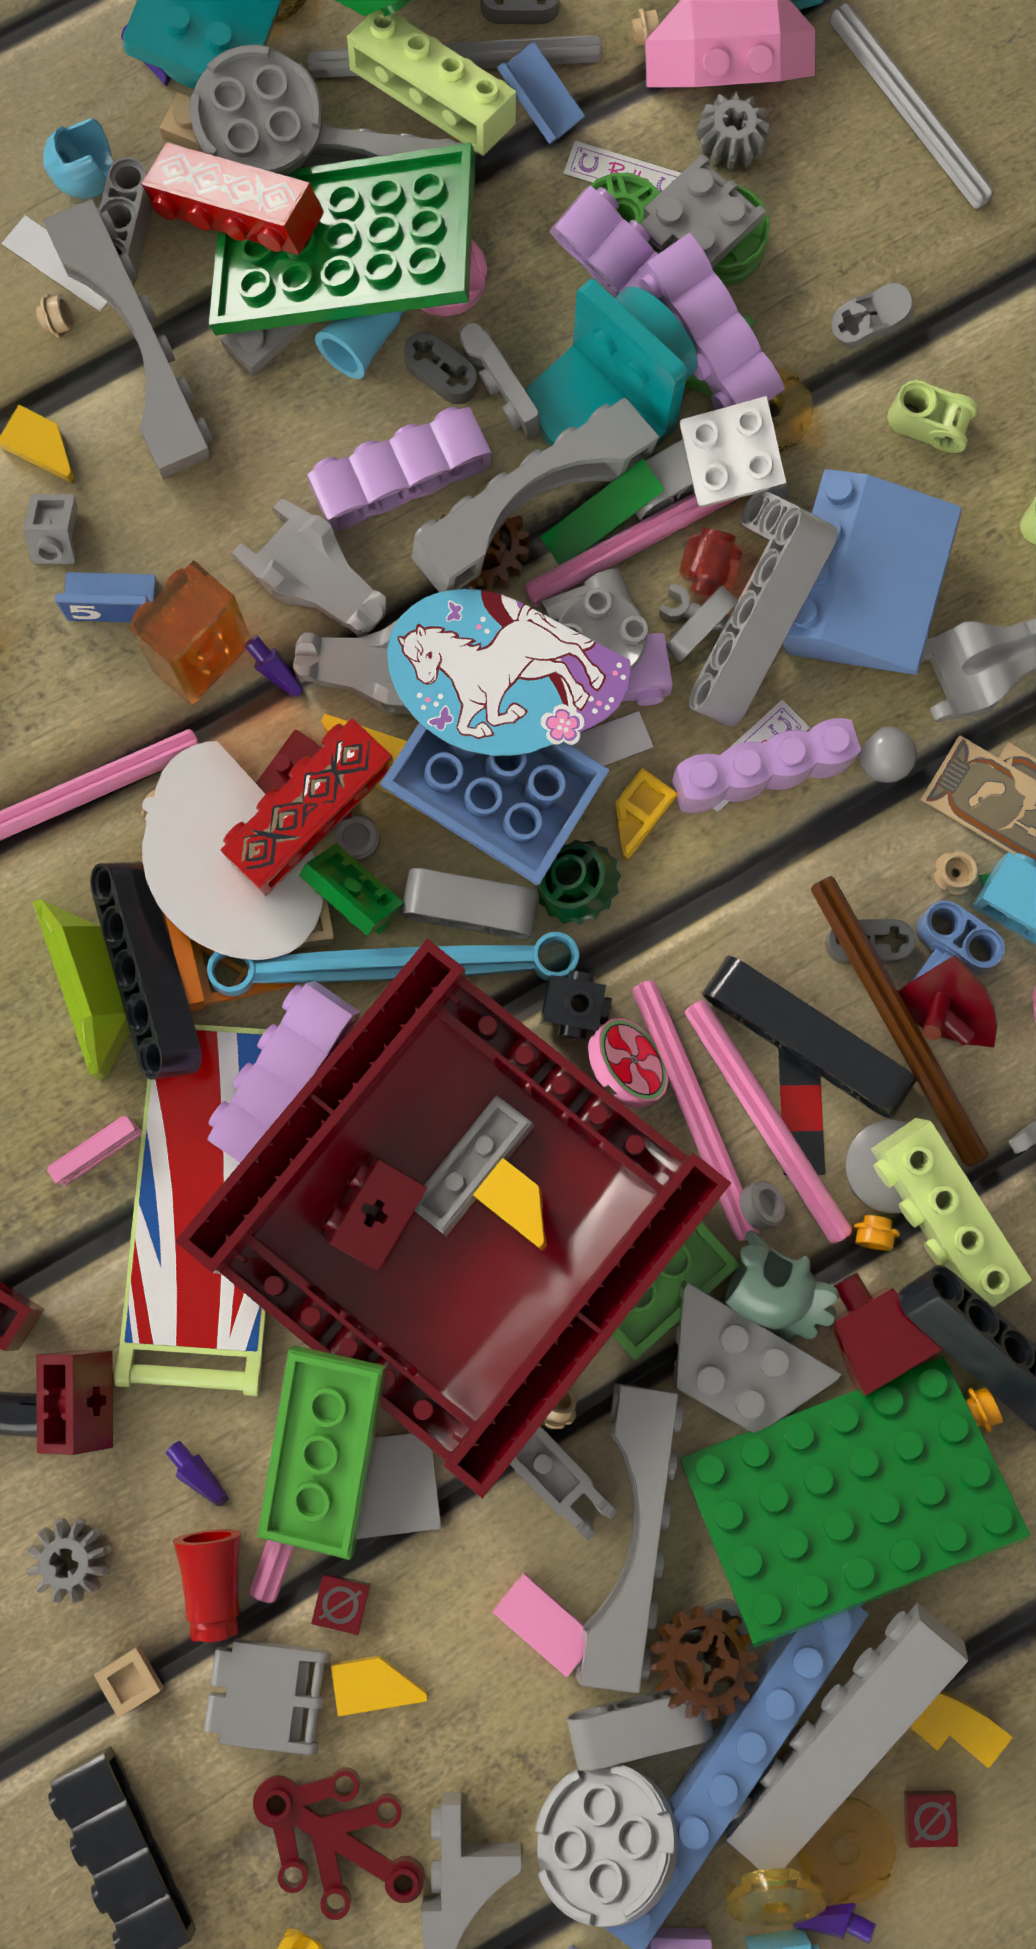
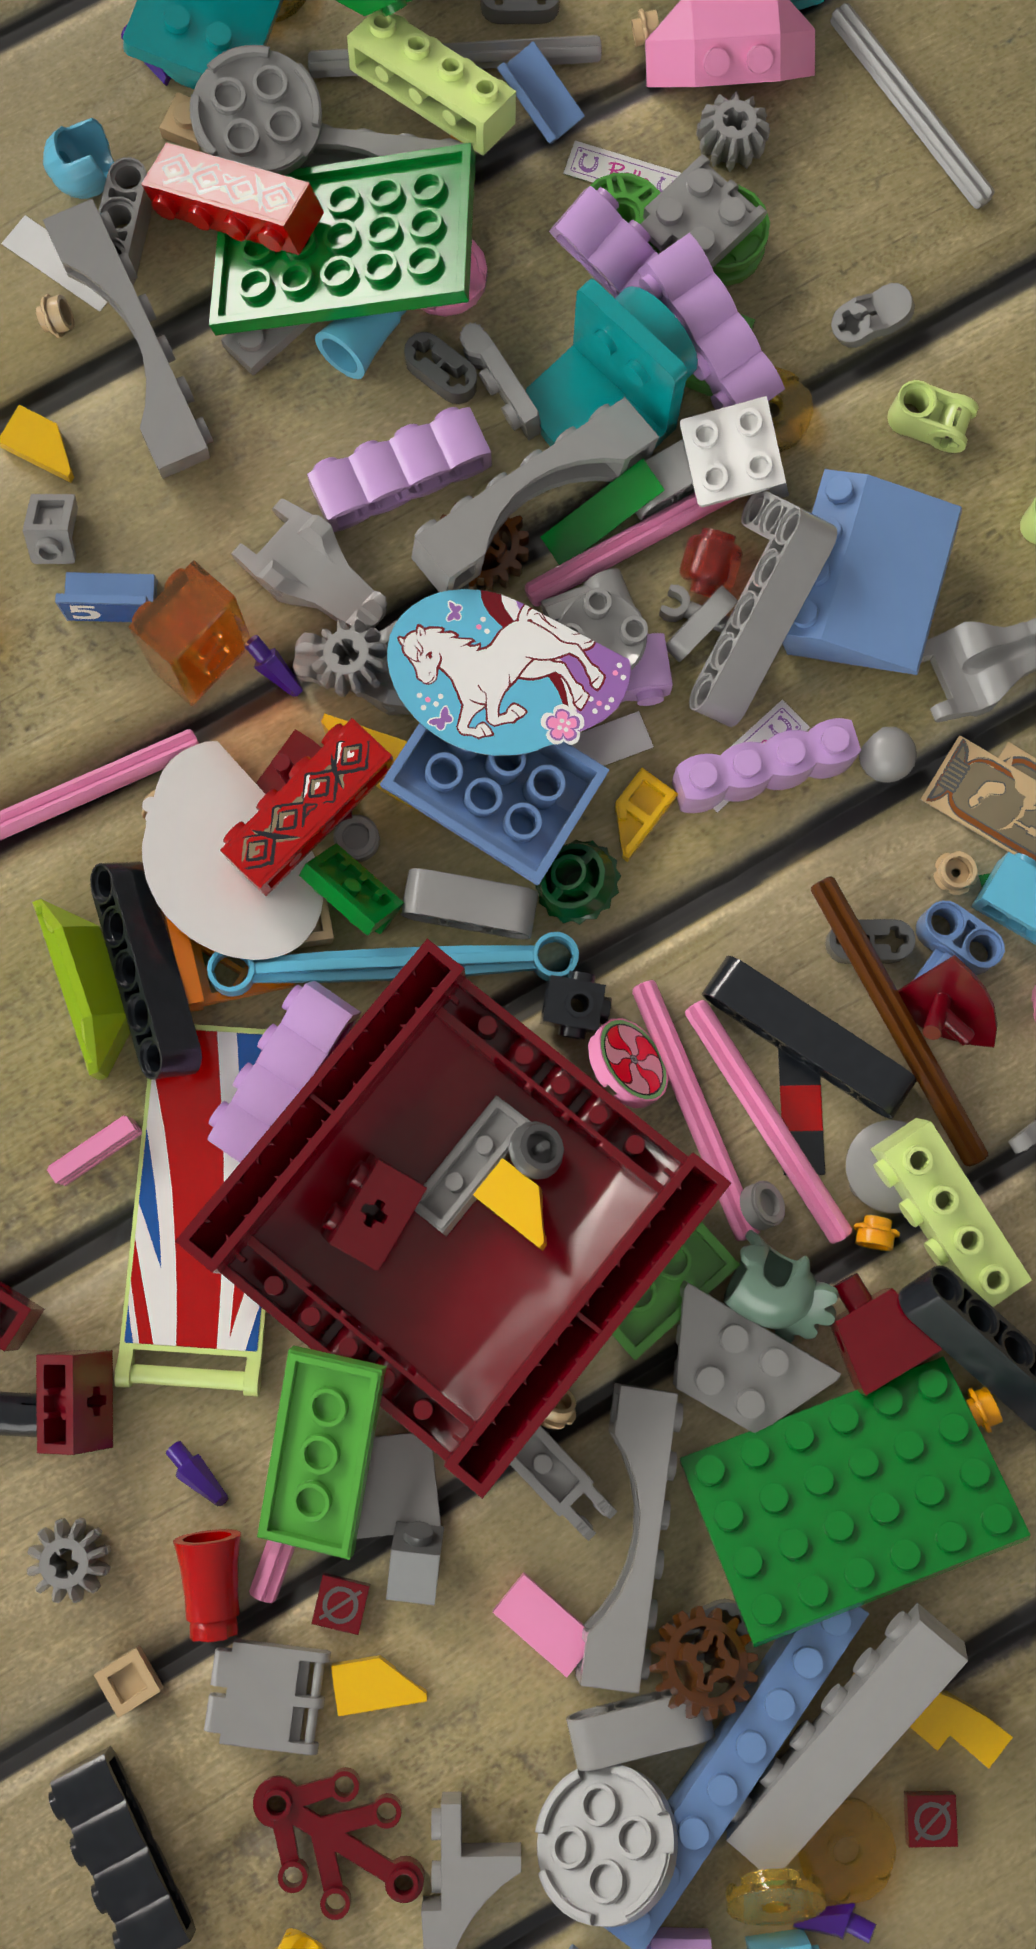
(340, 645): none -> light grey gear
(415, 1562): none -> brick
(536, 1150): none -> dark grey hat

